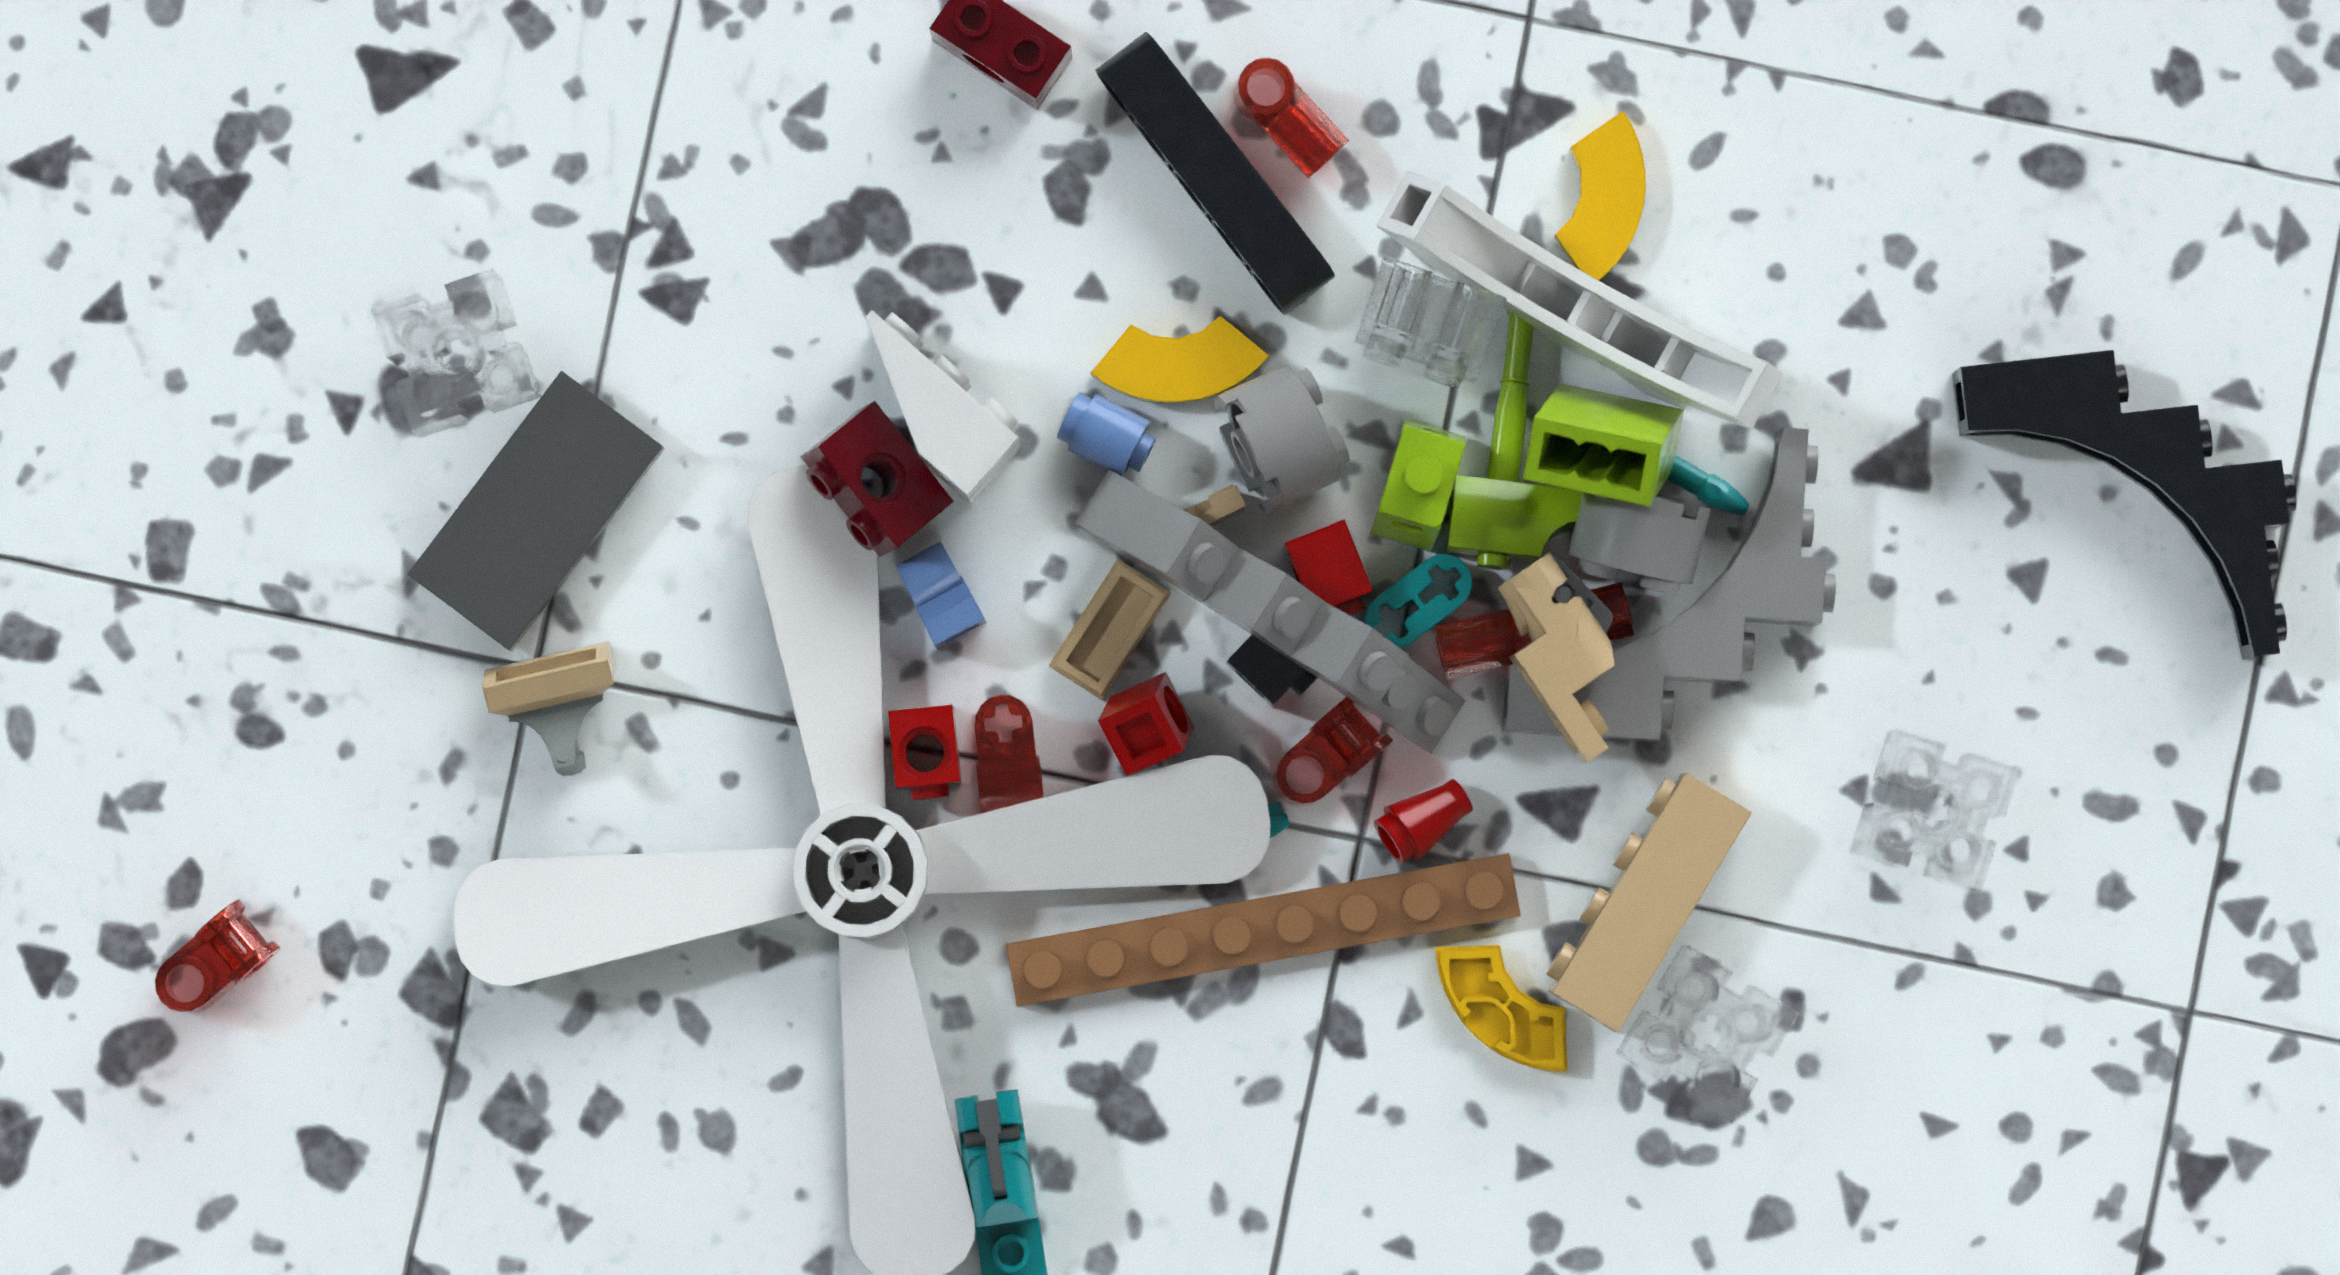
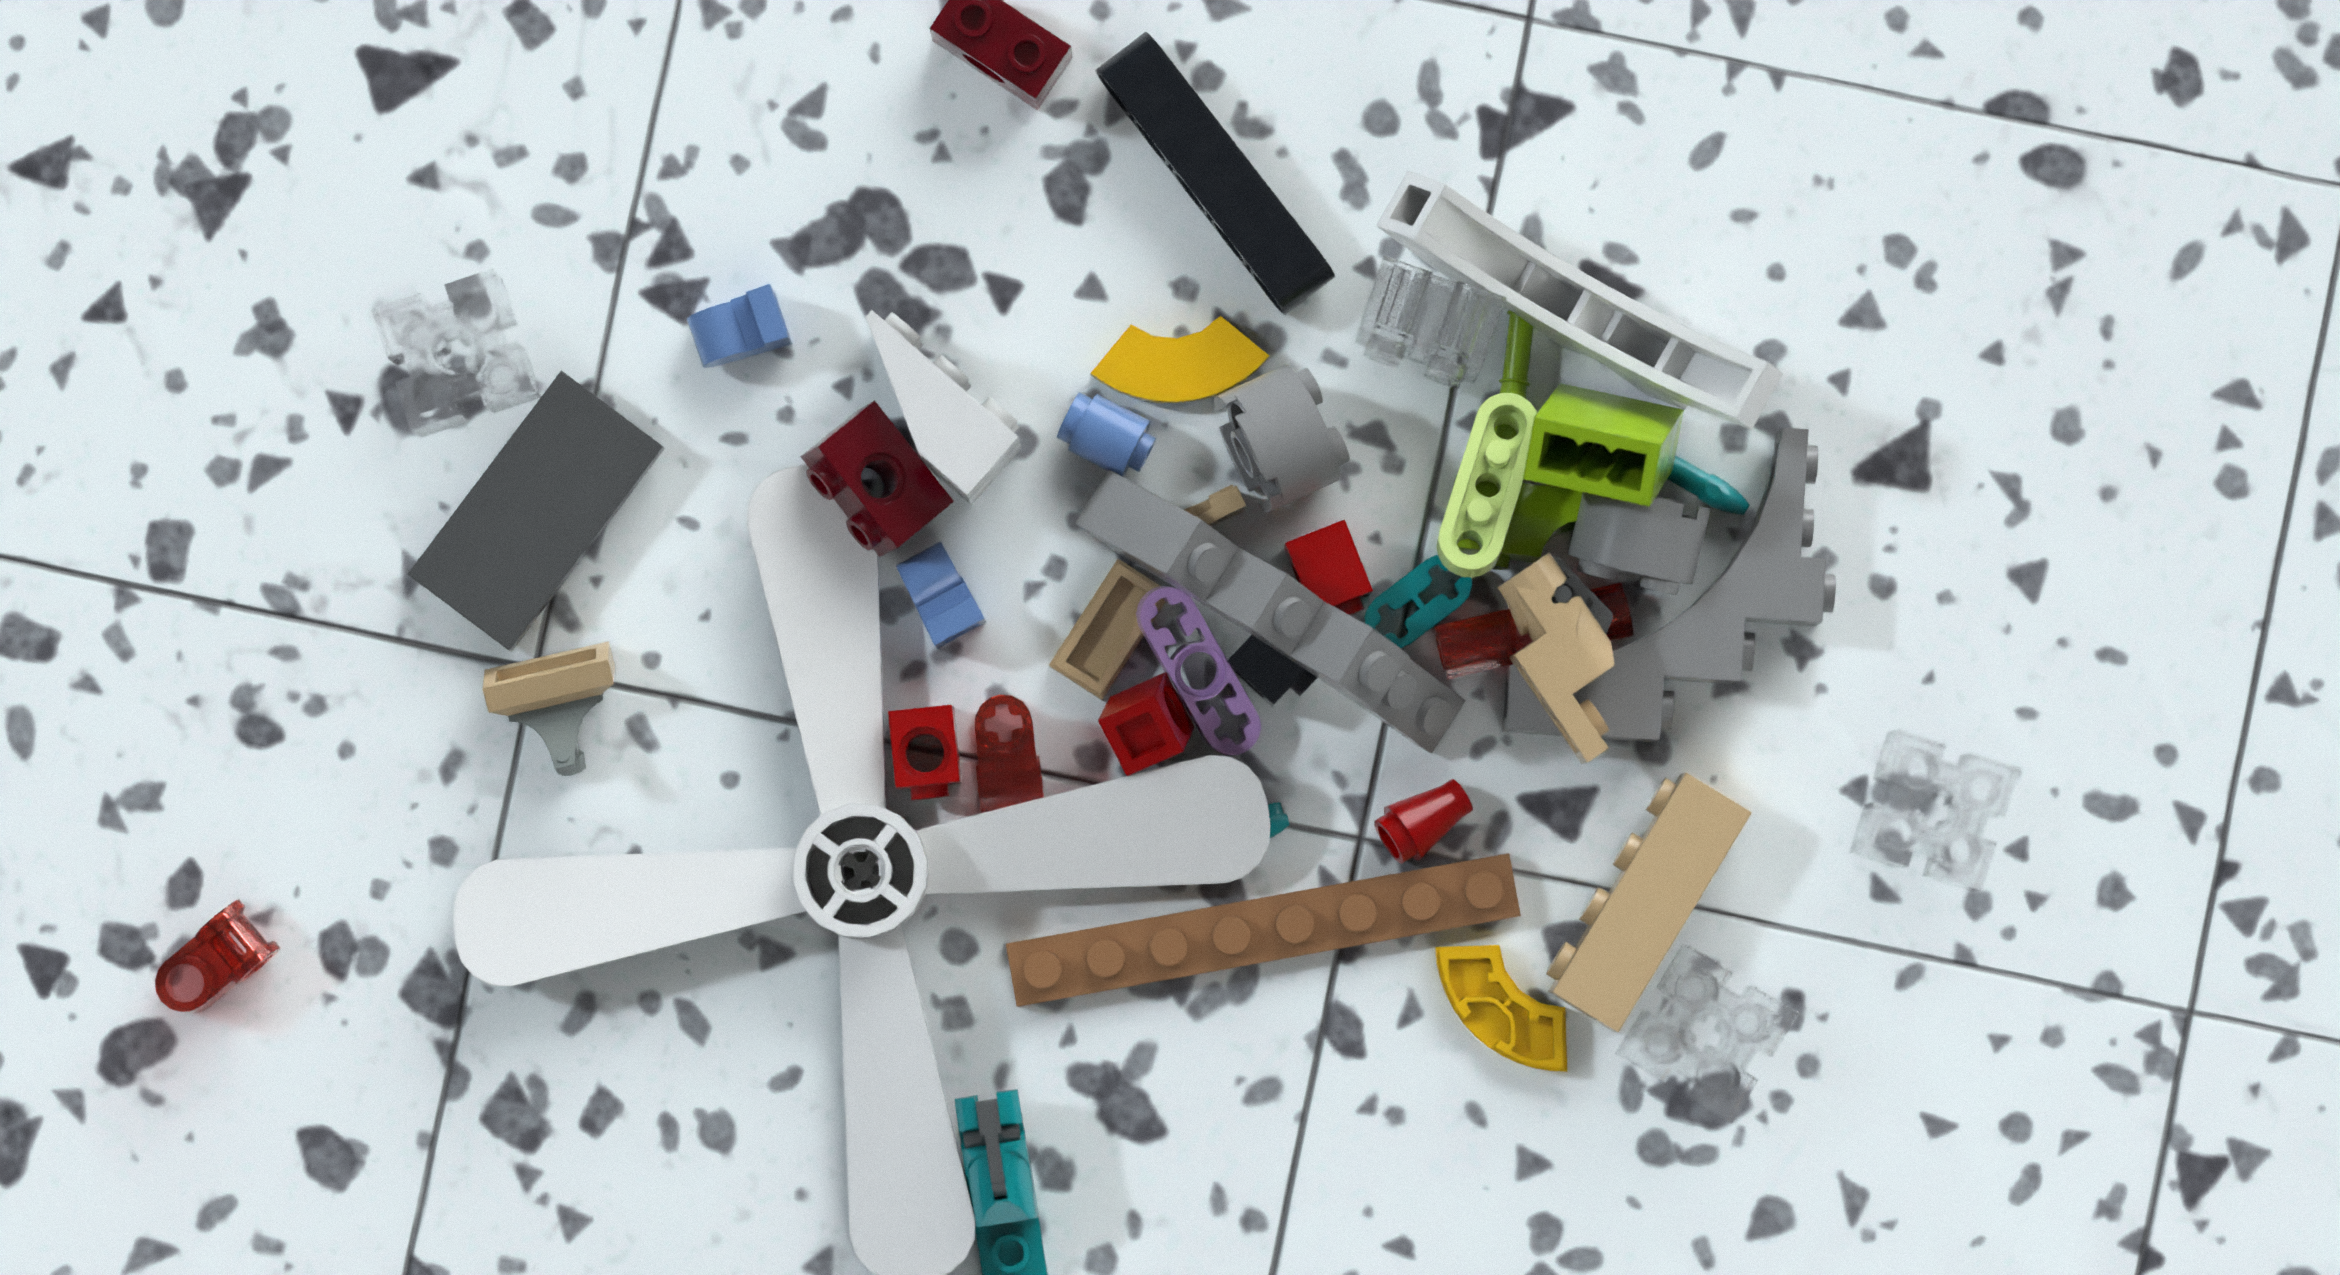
(739, 328): none -> medium blue leg
(1208, 719): none -> lavender beam
(1292, 122): clear red piece -> none
(1331, 751): clear red piece -> none
(1418, 485): lime torso -> none
(1489, 460): none -> yellowish green plate
(1609, 199): yellow tile -> none
(2163, 450): black arch -> none

